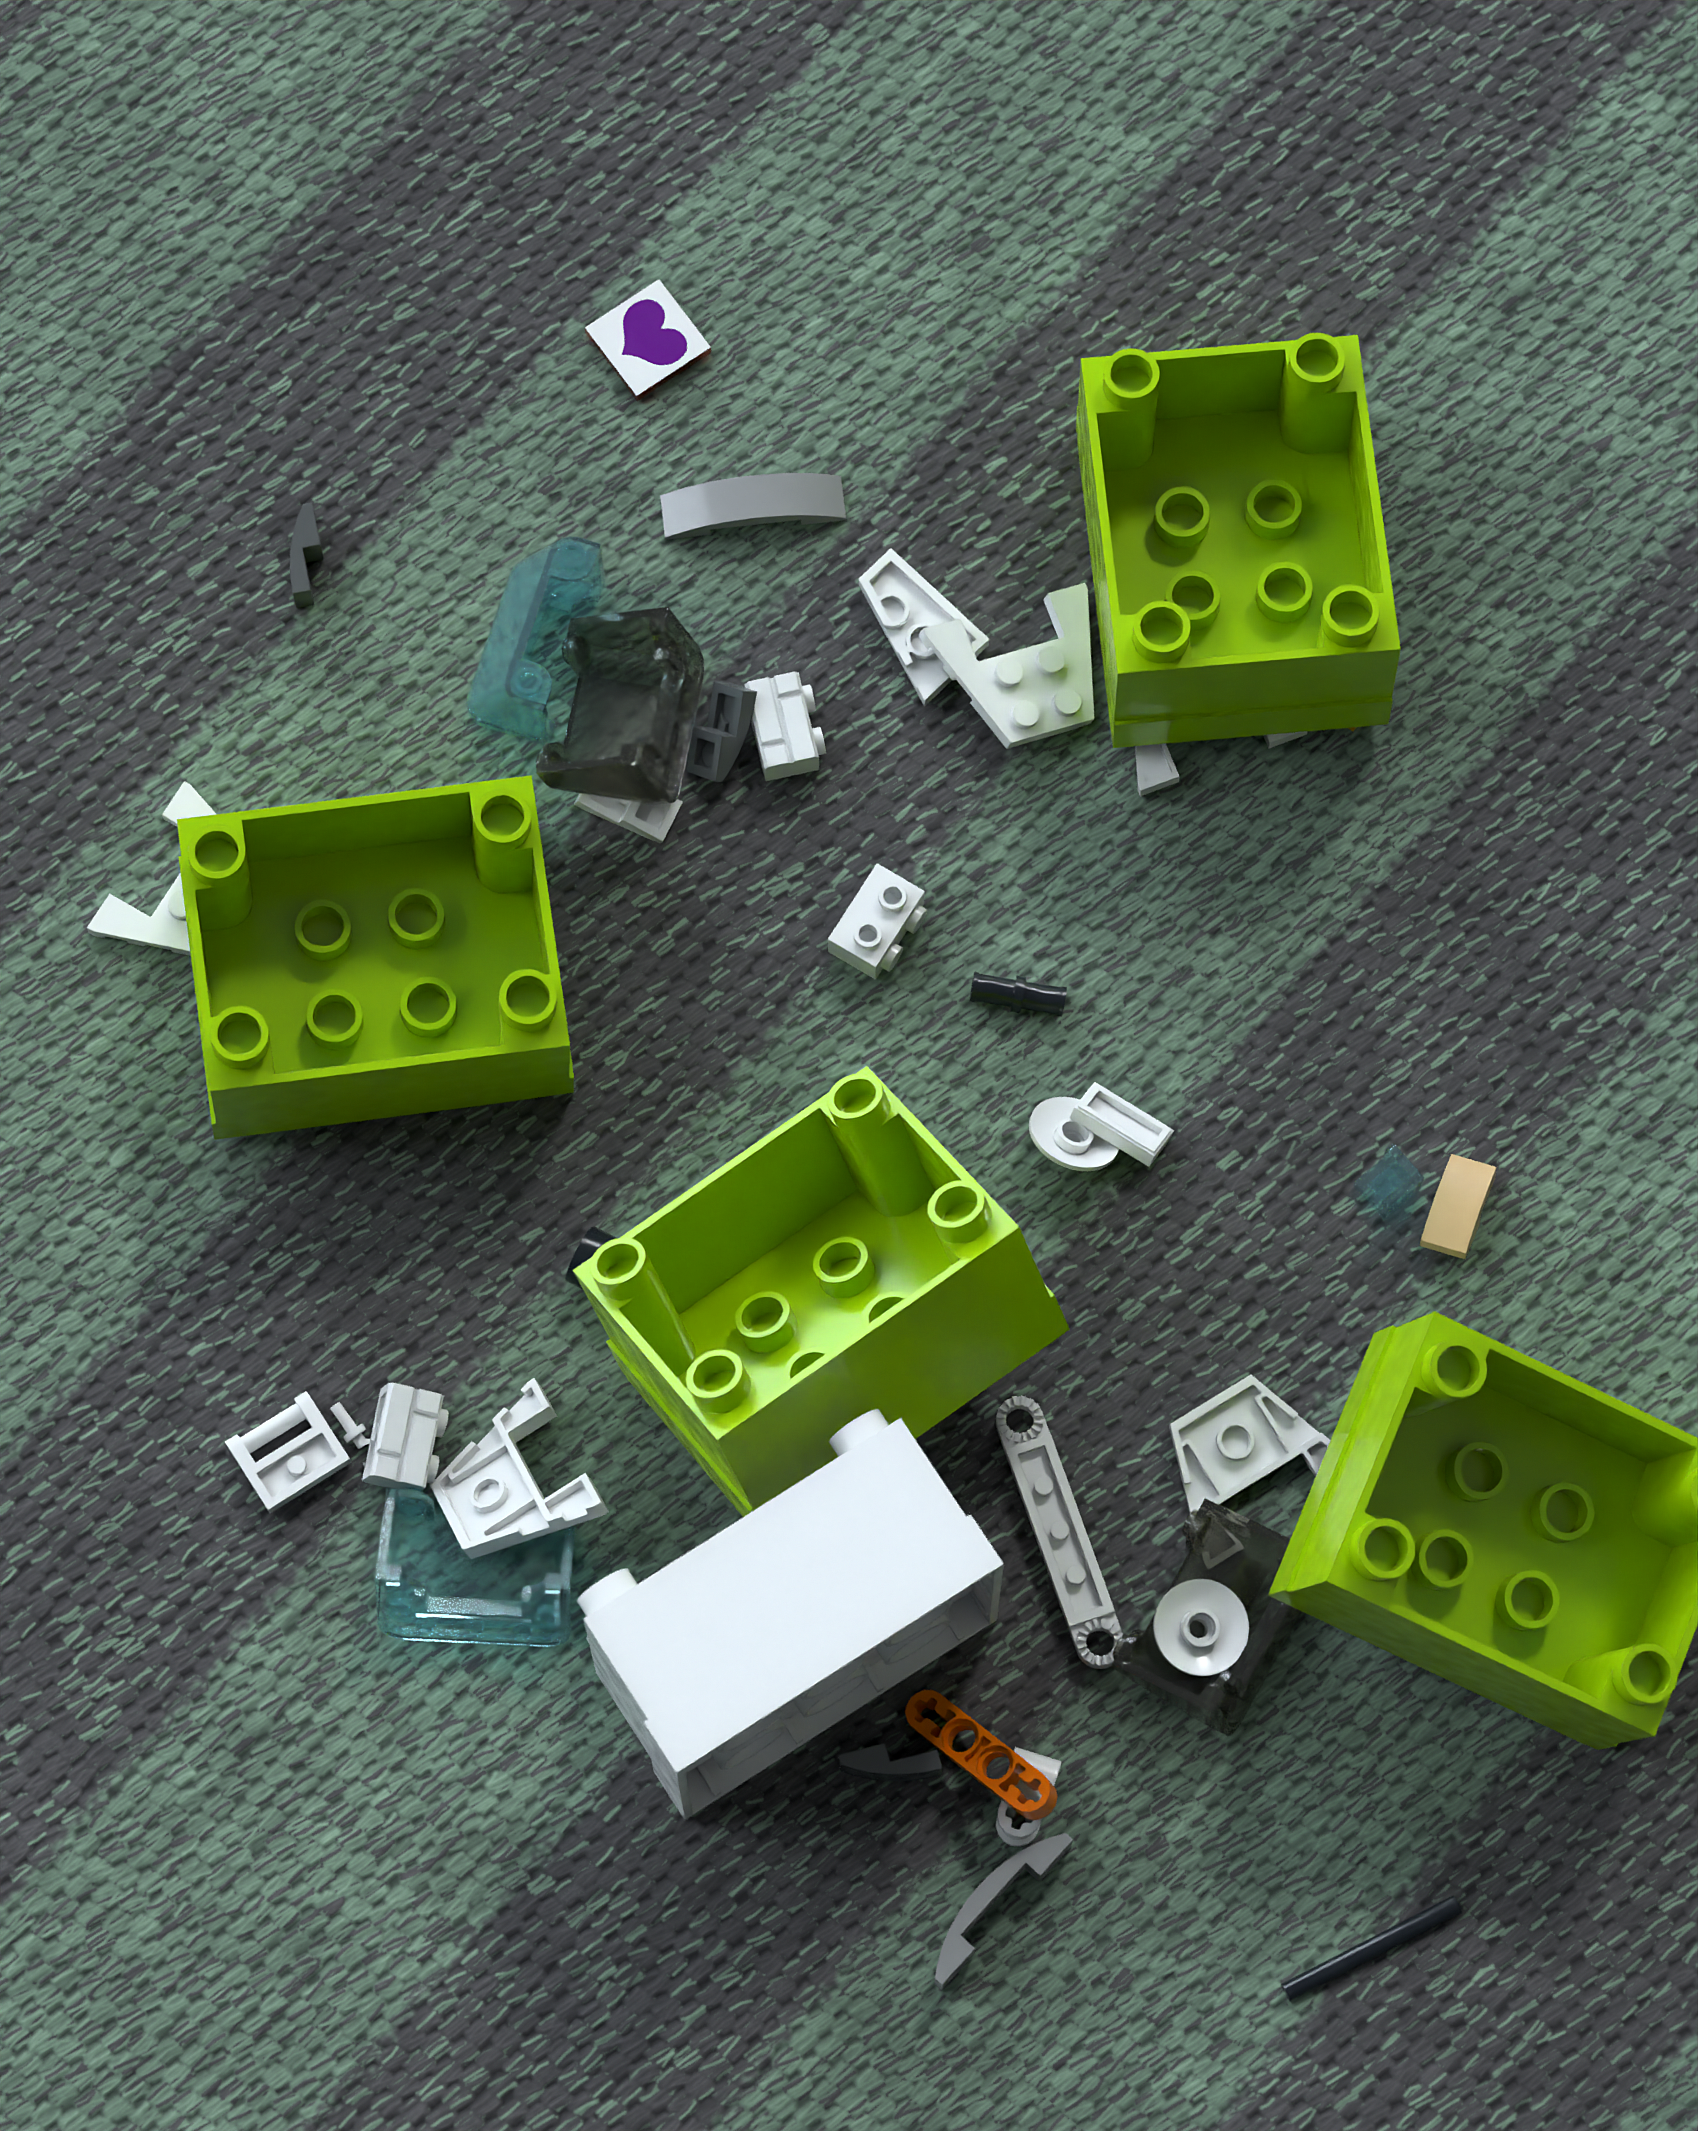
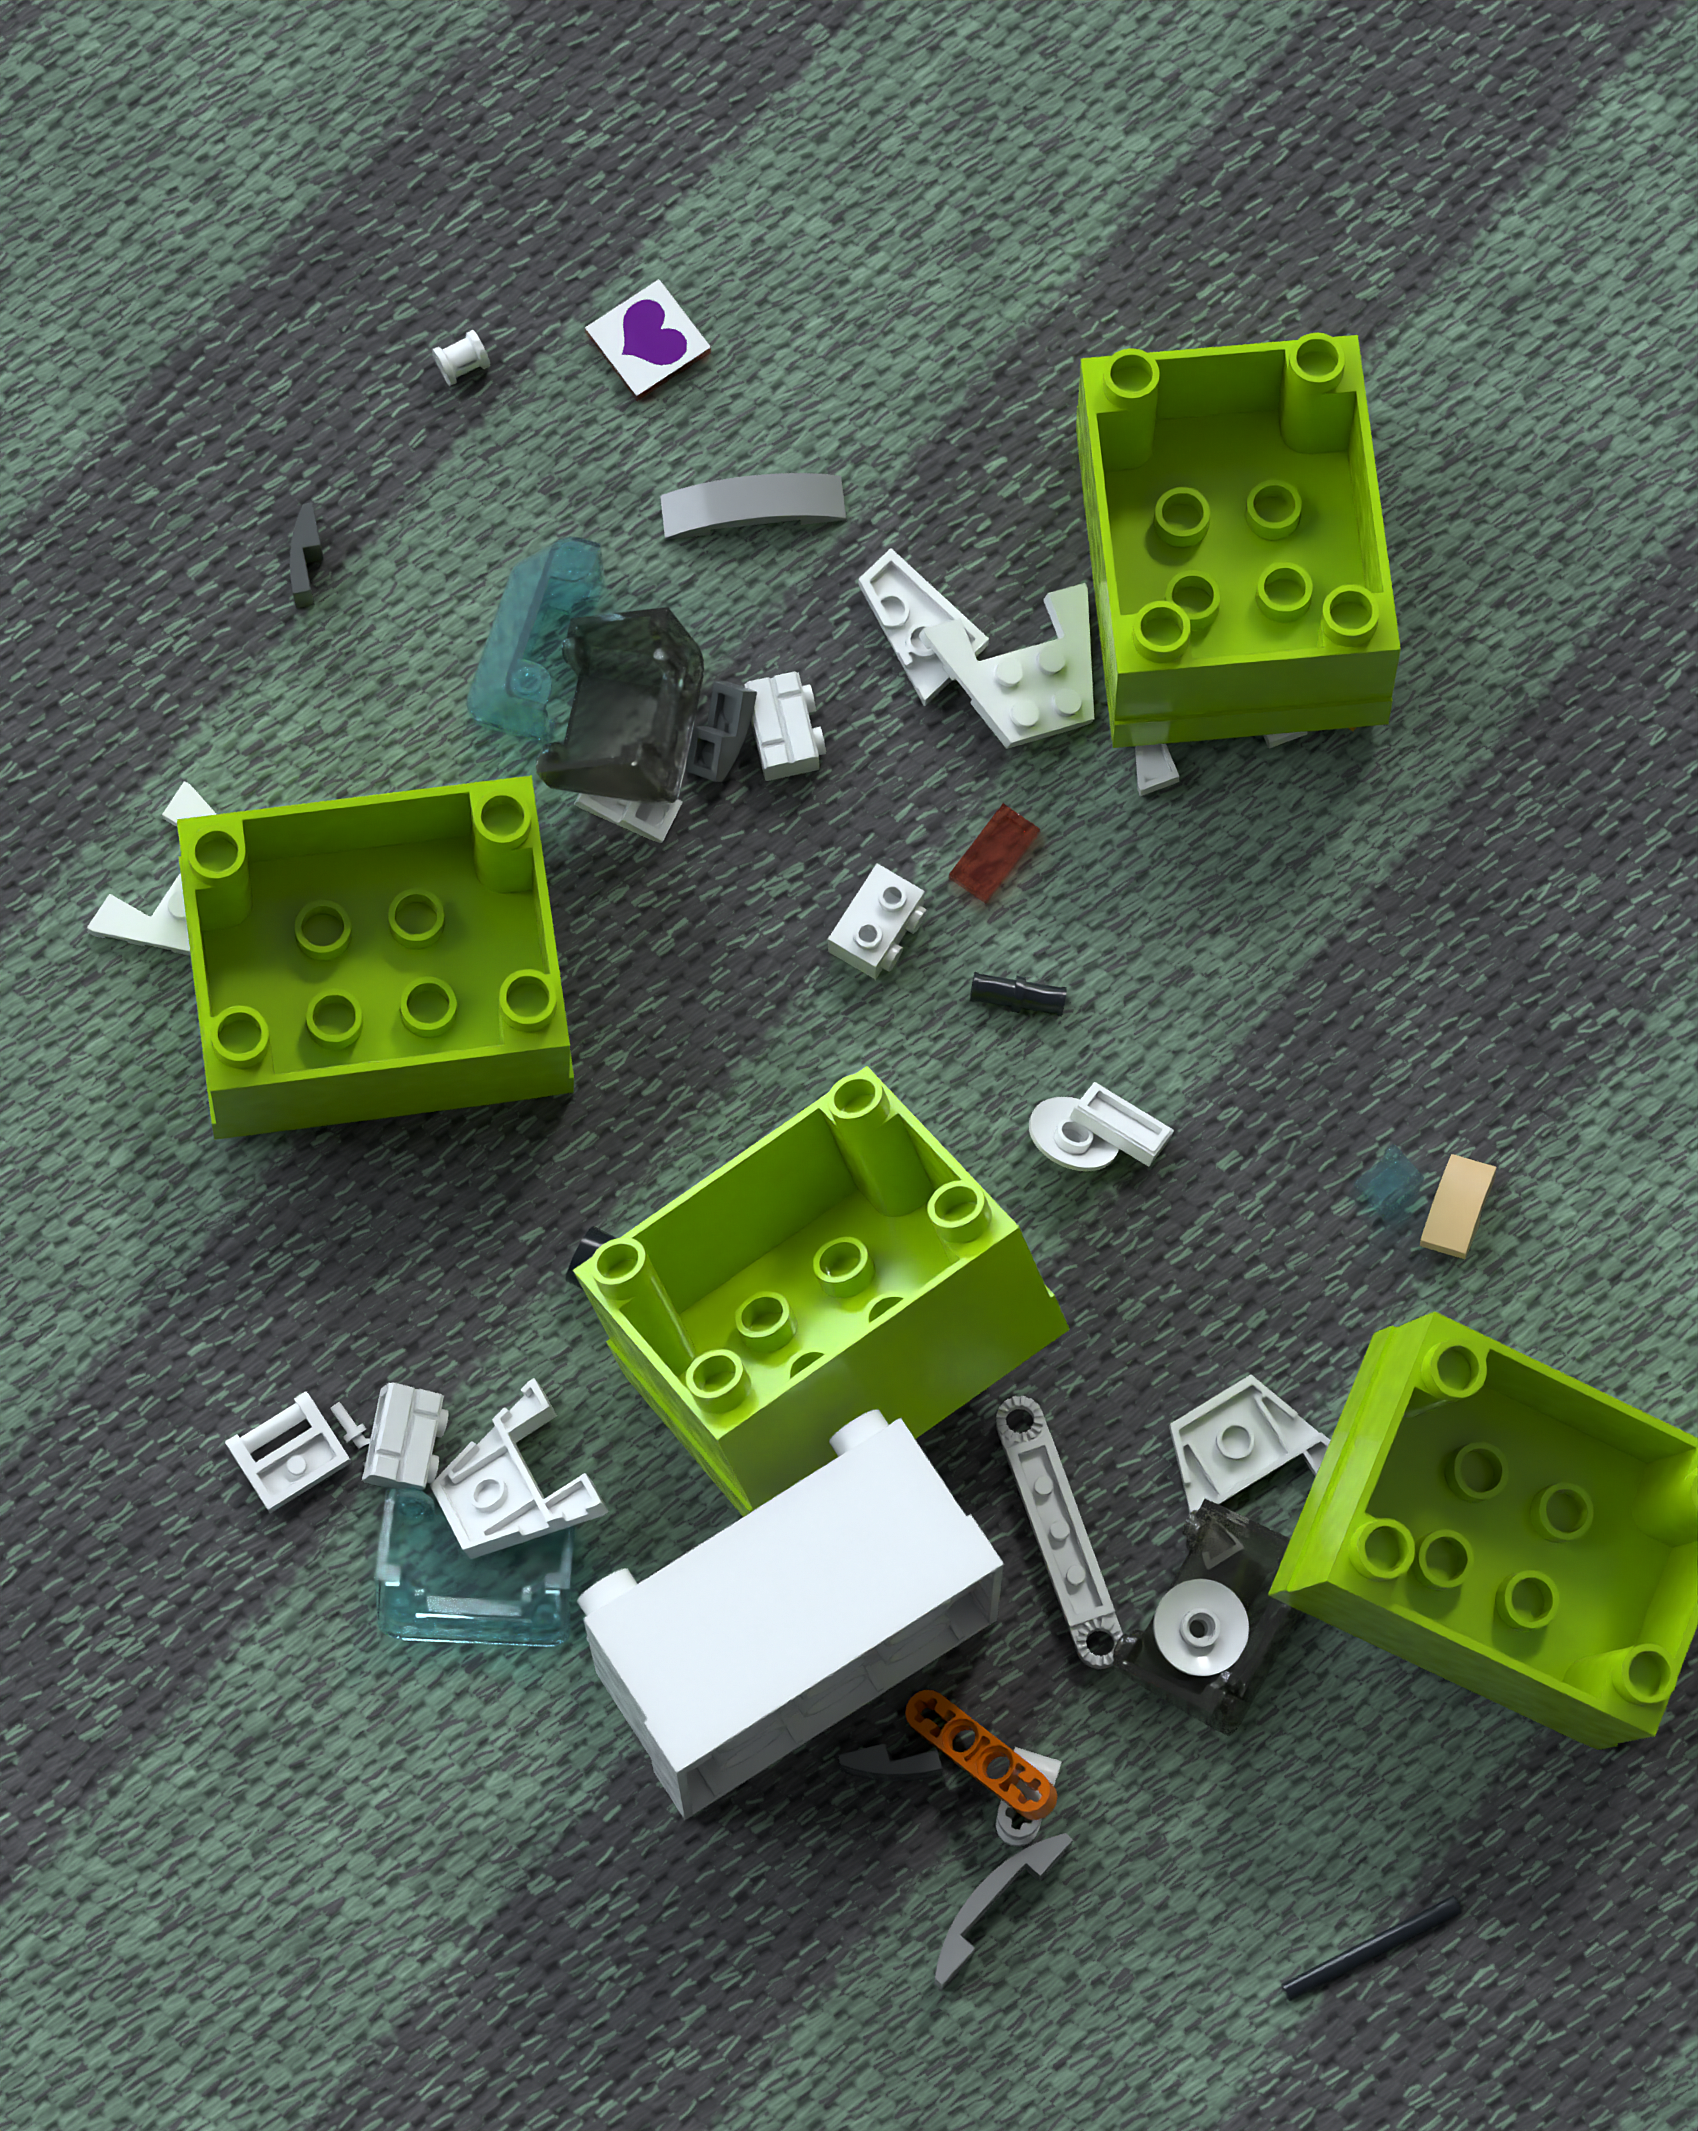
(461, 357): none -> white bush
(994, 853): none -> clear red tile

